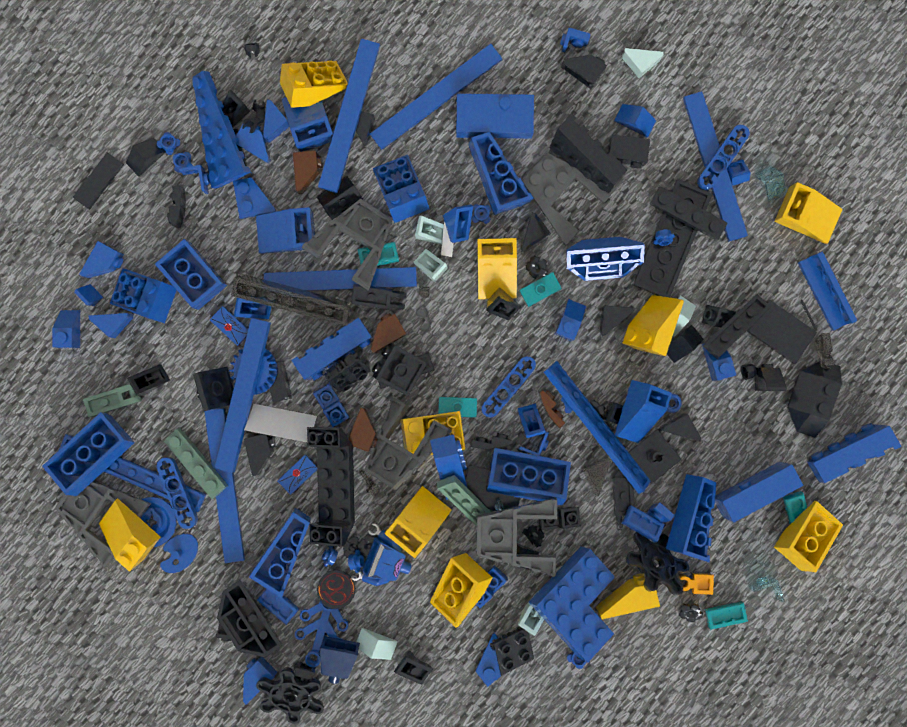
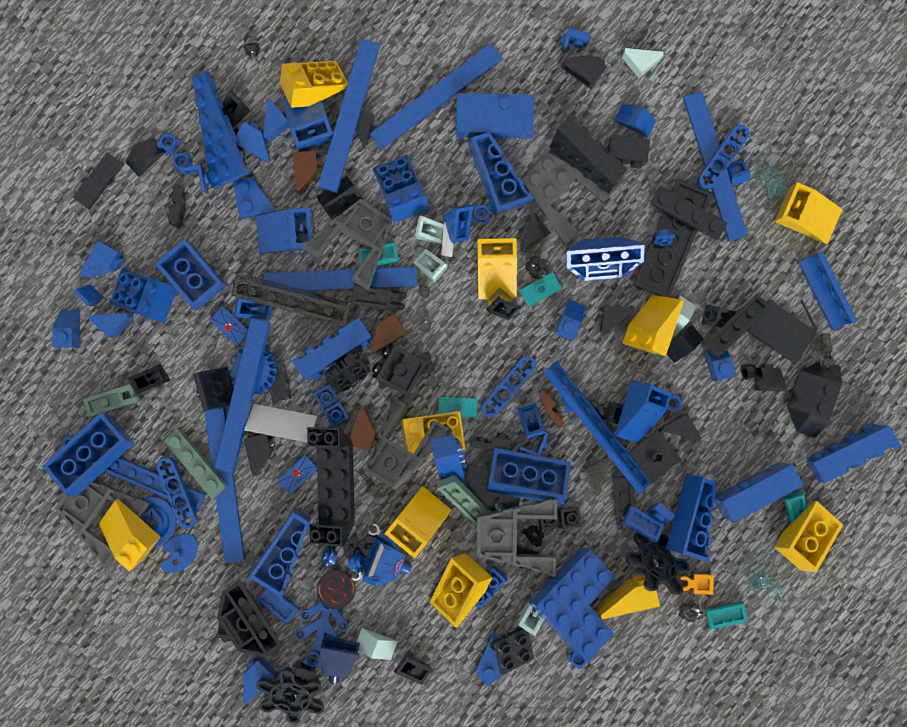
(254, 122): black piece -> none

